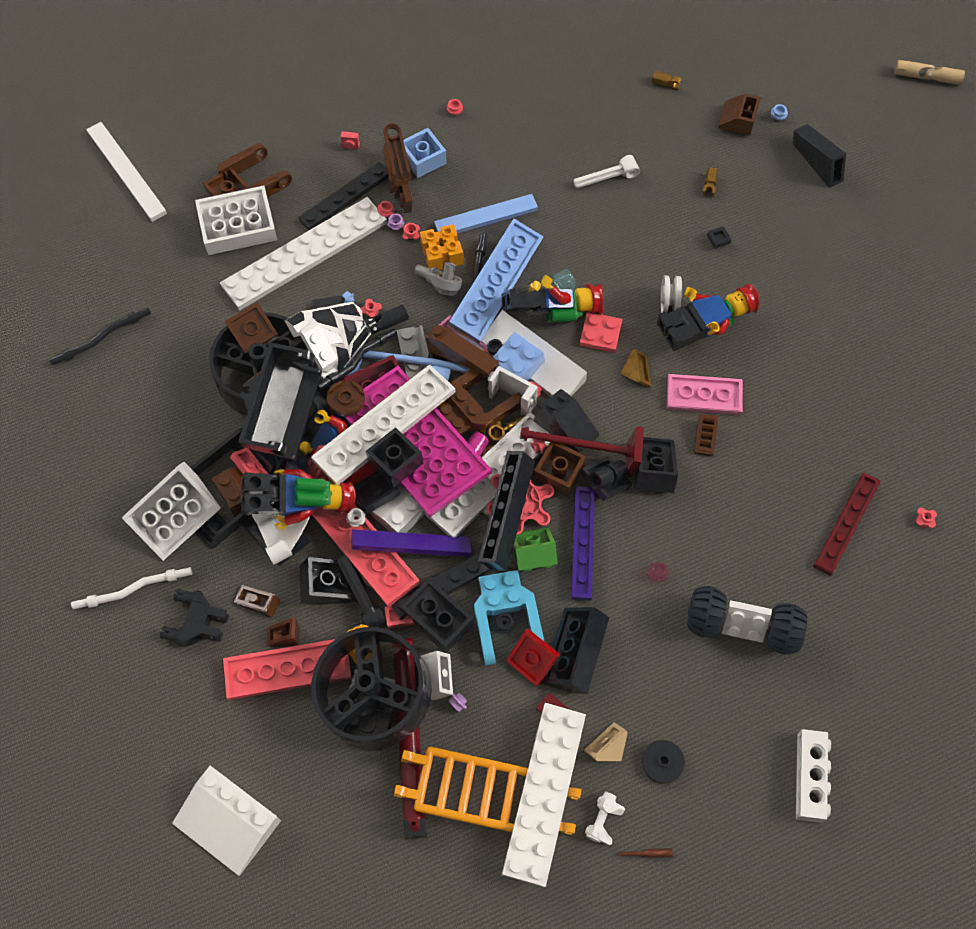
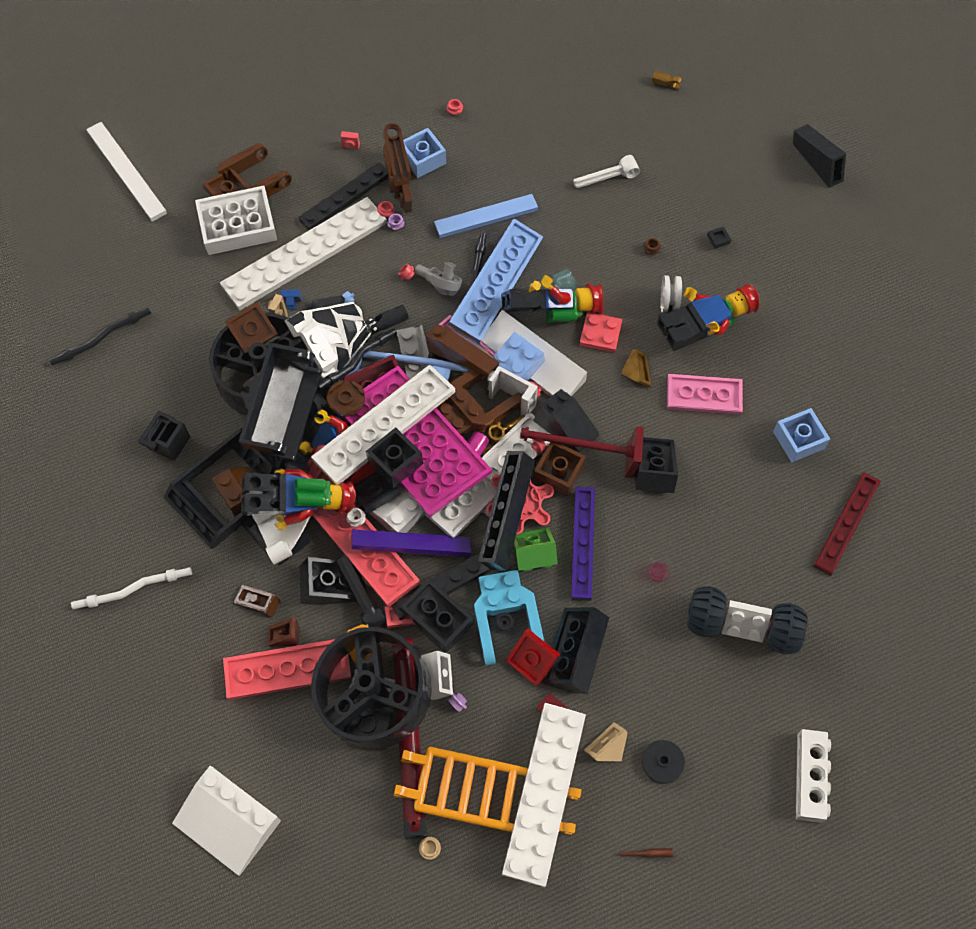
(165, 435): none -> black plate
(172, 511): white slope -> none
(197, 620): black connector -> none
(247, 462): coral plate -> none
(277, 306): none -> tan plate
(291, 297): none -> blue tile
(371, 313): coral plate -> none
(406, 272): none -> coral plate
(411, 227): coral plate -> none
(429, 848): none -> tan plate
(441, 247): light orange brick -> none
(492, 344): black plate -> none
(606, 805): white piece -> none
(607, 477): black plate -> none
(652, 242): none -> reddish brown plate
(710, 181): pearl gold bar -> none
(710, 423): reddish brown slope -> none
(739, 114): reddish brown slope -> none
(779, 112): light blue plate -> none
(801, 435): none -> light blue brick
(922, 521): coral plate -> none
(940, 74): tan piece -> none

